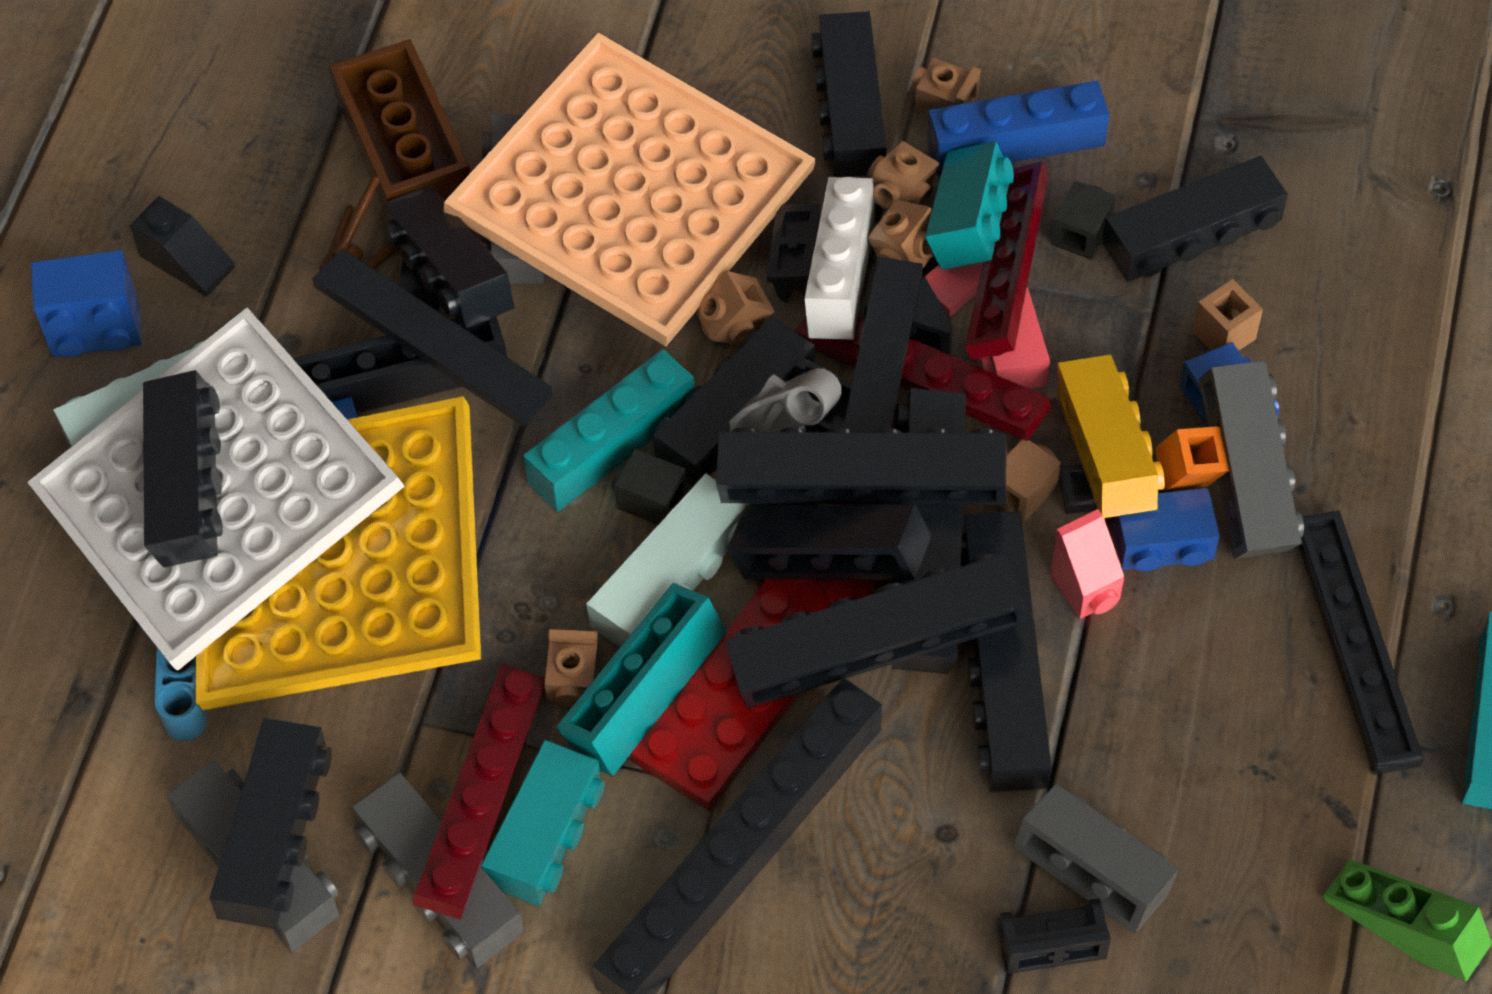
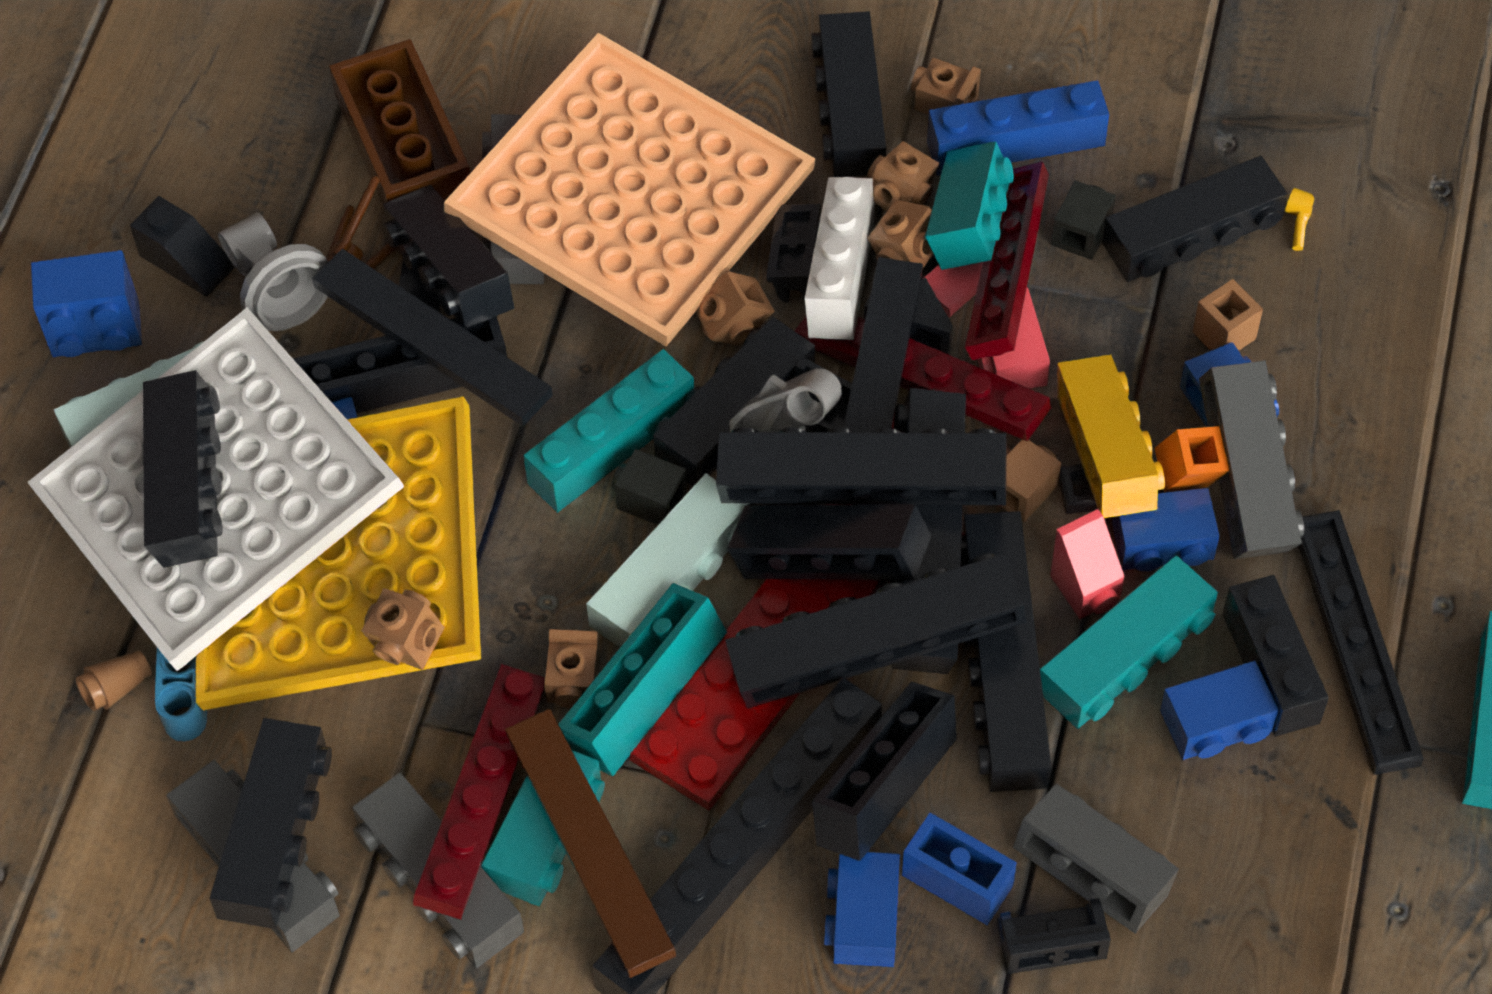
(112, 679): none -> medium nougat cone
(277, 281): none -> light grey piece
(402, 628): none -> medium nougat brick
(590, 844): none -> reddish brown tile
(865, 910): none -> blue brick
(884, 771): none -> black brick
(958, 868): none -> blue brick
(1128, 642): none -> teal brick
(1219, 711): none -> blue brick
(1269, 635): none -> black brick
(1300, 205): none -> yellow hand
(1413, 918): bright green slope -> none

